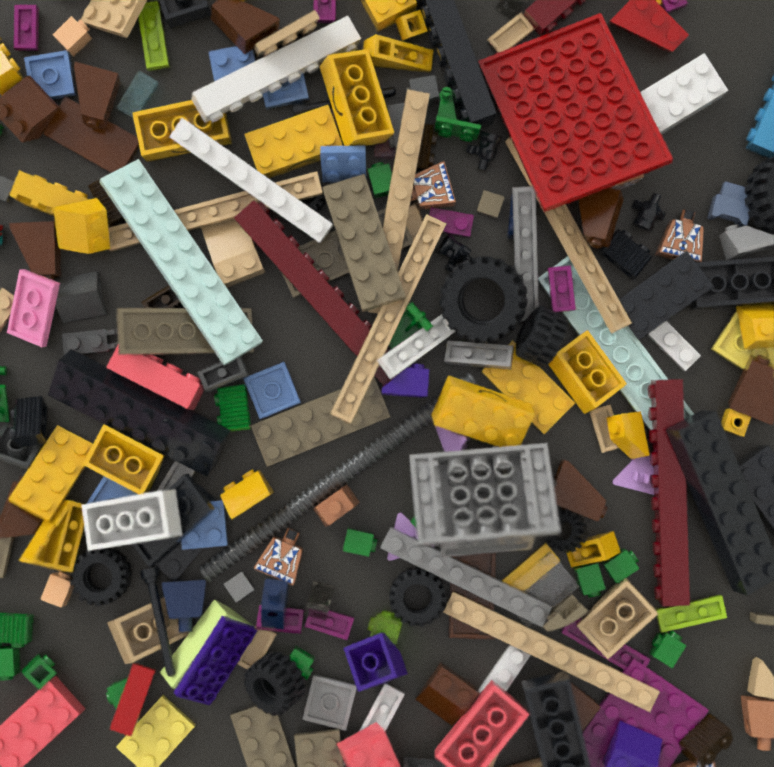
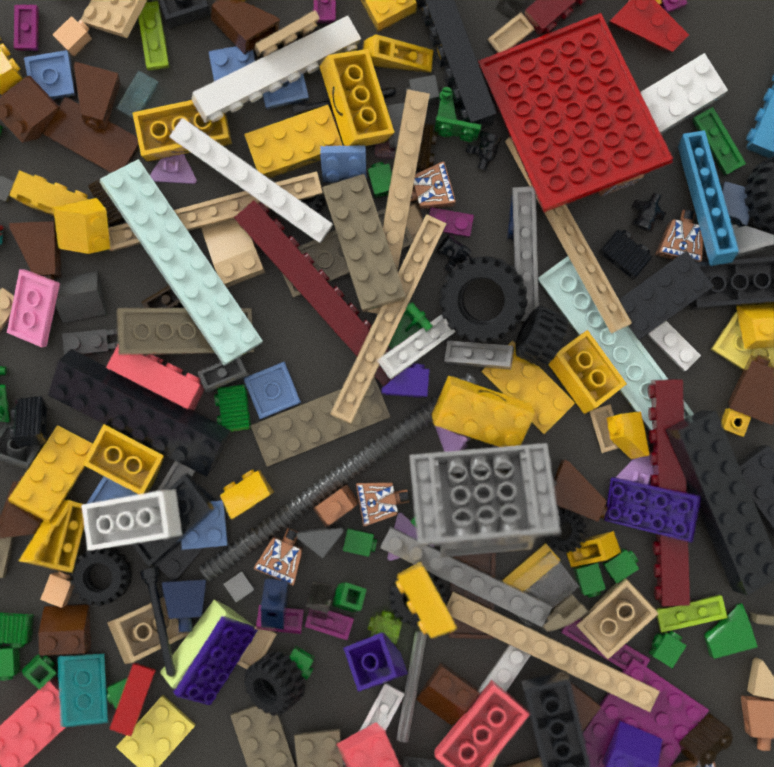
(65, 630): none -> reddish brown slope
(82, 690): none -> teal tile
(174, 170): none -> lavender piece
(320, 539): none -> dark grey slope
(329, 702): light grey plate -> none
(349, 597): none -> green brick
(379, 501): none -> torso
(411, 687): none -> light grey axle
(416, 22): yellow plate -> none
(425, 601): none -> yellow slope
(490, 204): dark tan tile -> none
(561, 289): magenta plate -> none
(600, 216): reddish brown slope -> none
(652, 509): none -> dark purple tile
(707, 198): none -> dark azure brick
(719, 141): none -> green plate
(730, 634): none -> green slope

